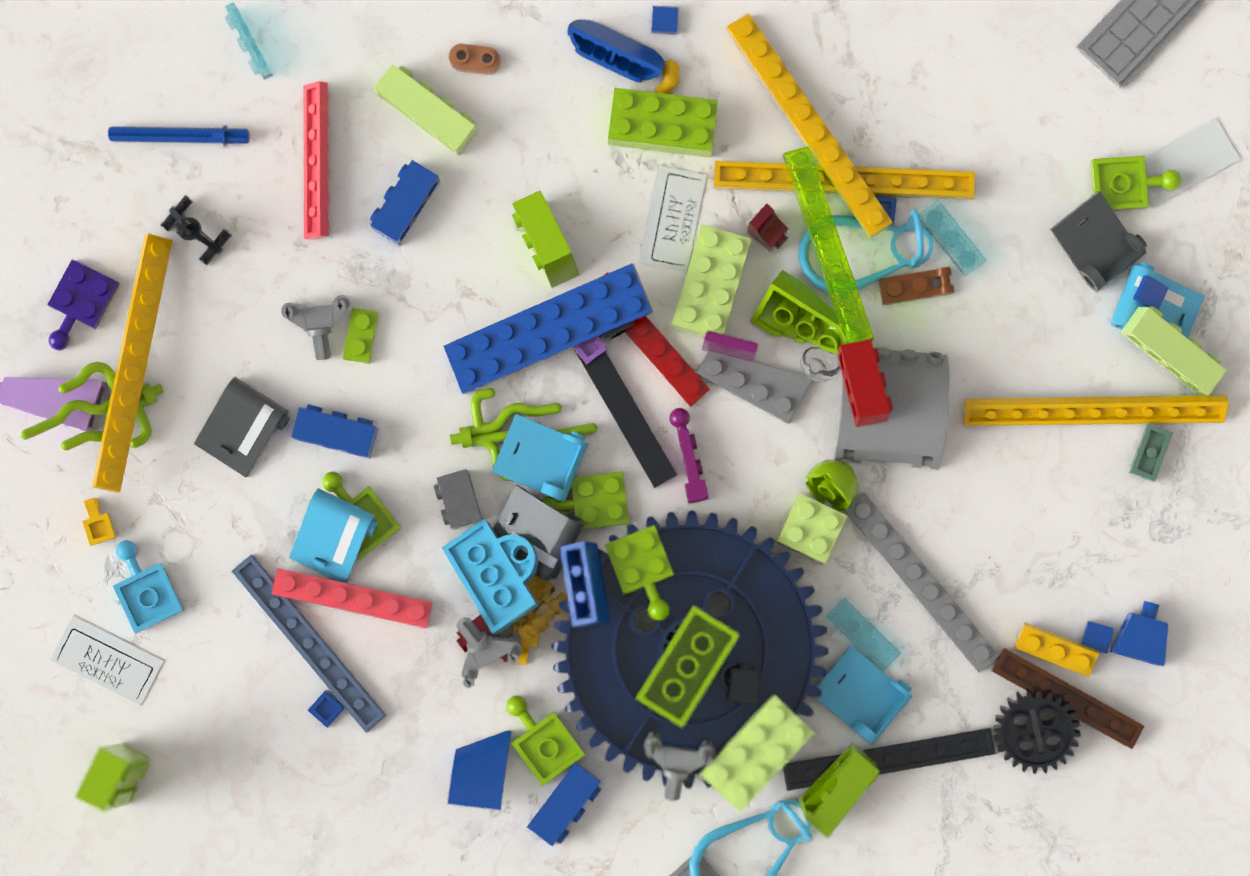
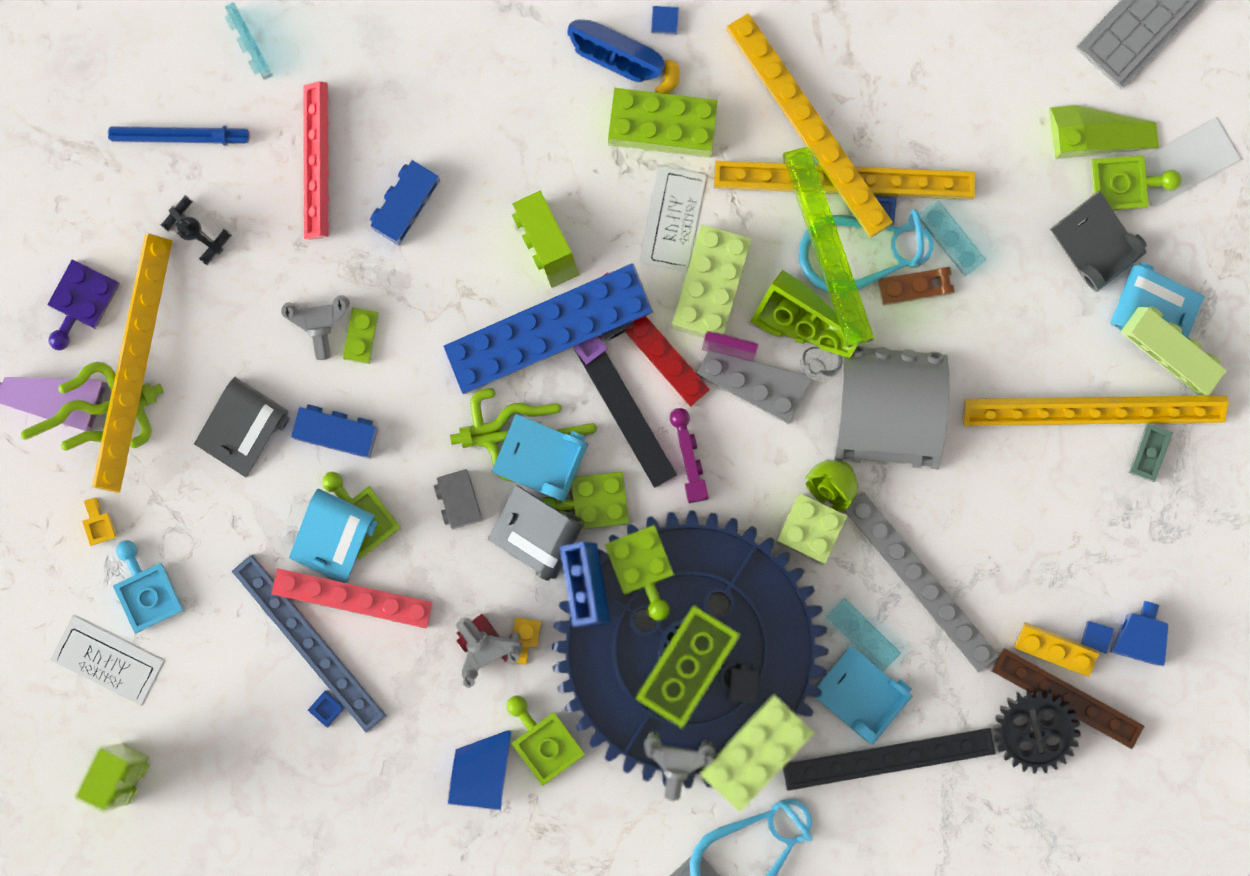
(425, 109): yellowish green brick -> none
(473, 61): nougat plate -> none
(494, 574): medium azure plate -> none
(542, 593): clear yellow plate -> none
(565, 805): blue brick -> none
(768, 228): dark red arch -> none
(838, 789): lime wedge -> none
(864, 383): red brick -> none
(1091, 131): none -> lime wedge
(1150, 292): blue tile -> none

